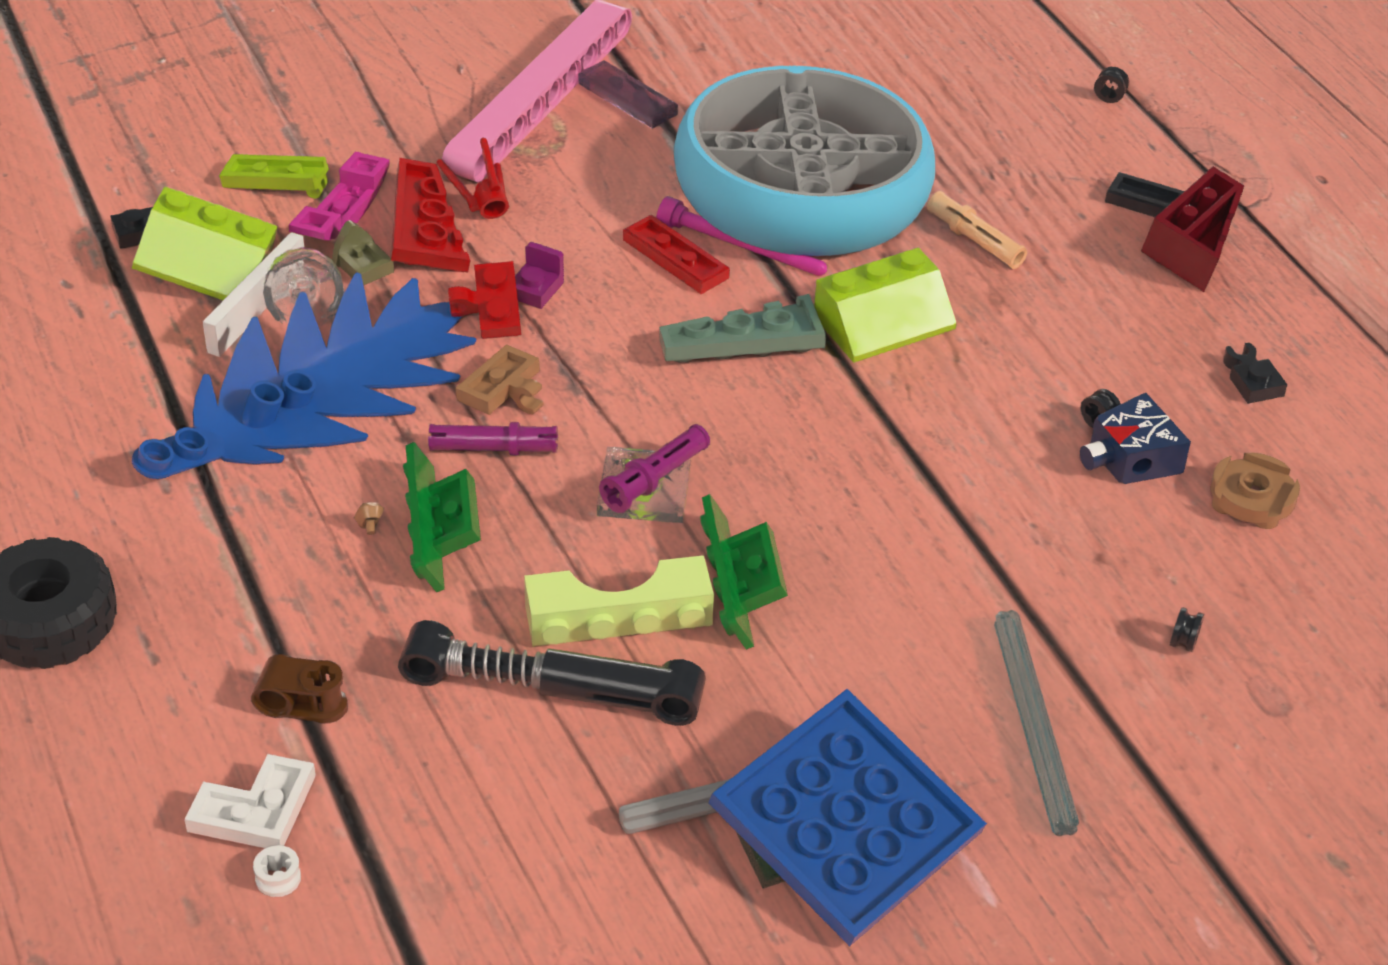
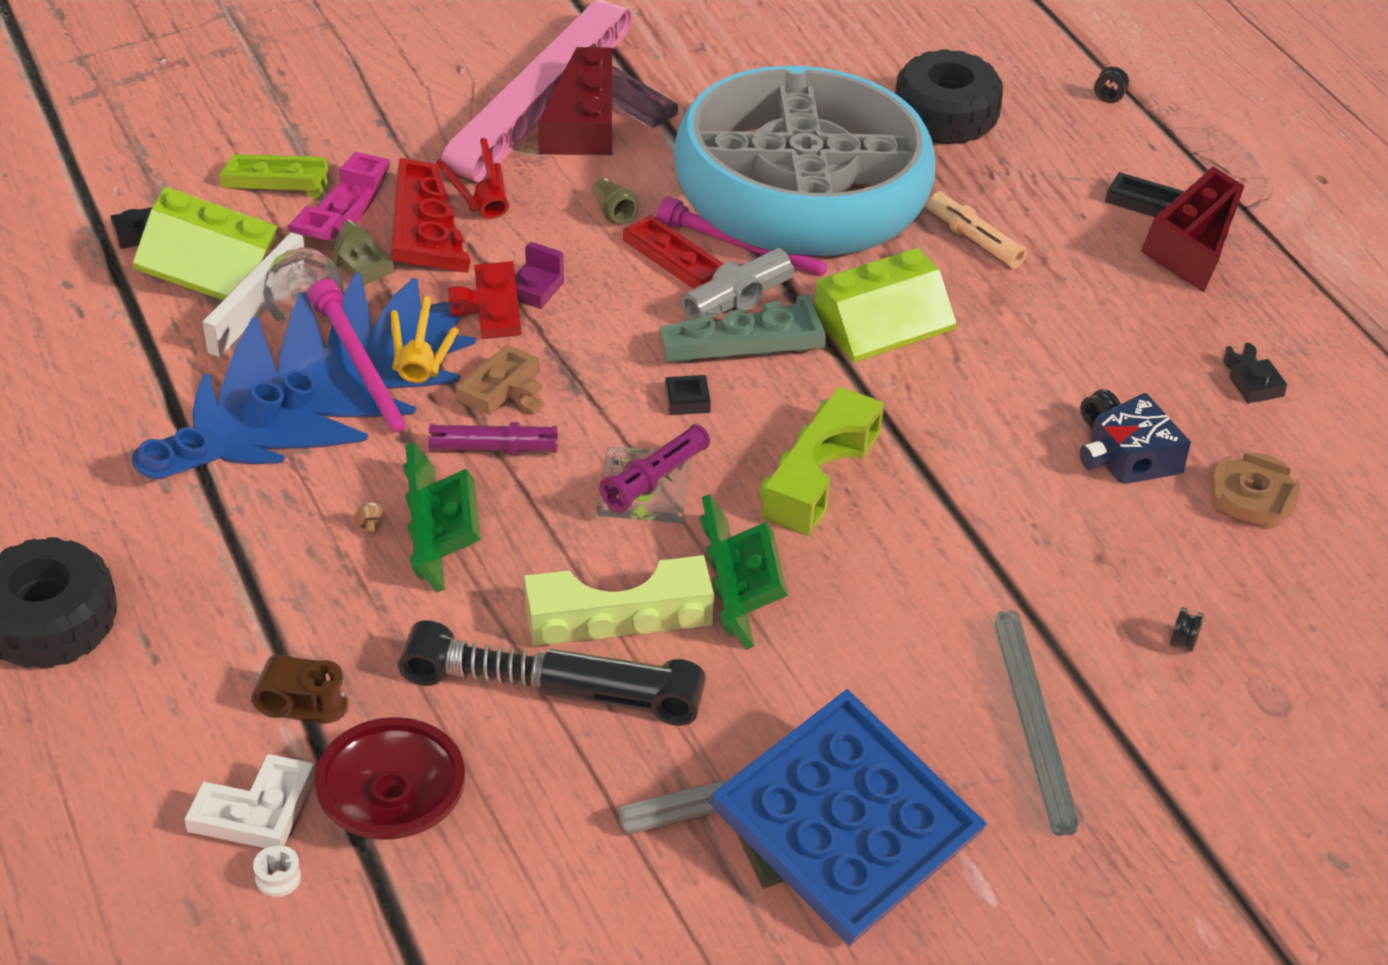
(328, 301): none -> dark pink piece
(385, 761): none -> dark red dish
(416, 359): none -> yellow plant
(580, 107): none -> dark red wedge
(616, 202): none -> olive cone
(687, 395): none -> black tile
(738, 285): none -> light grey piece
(841, 429): none -> lime arch
(952, 94): none -> black tyre

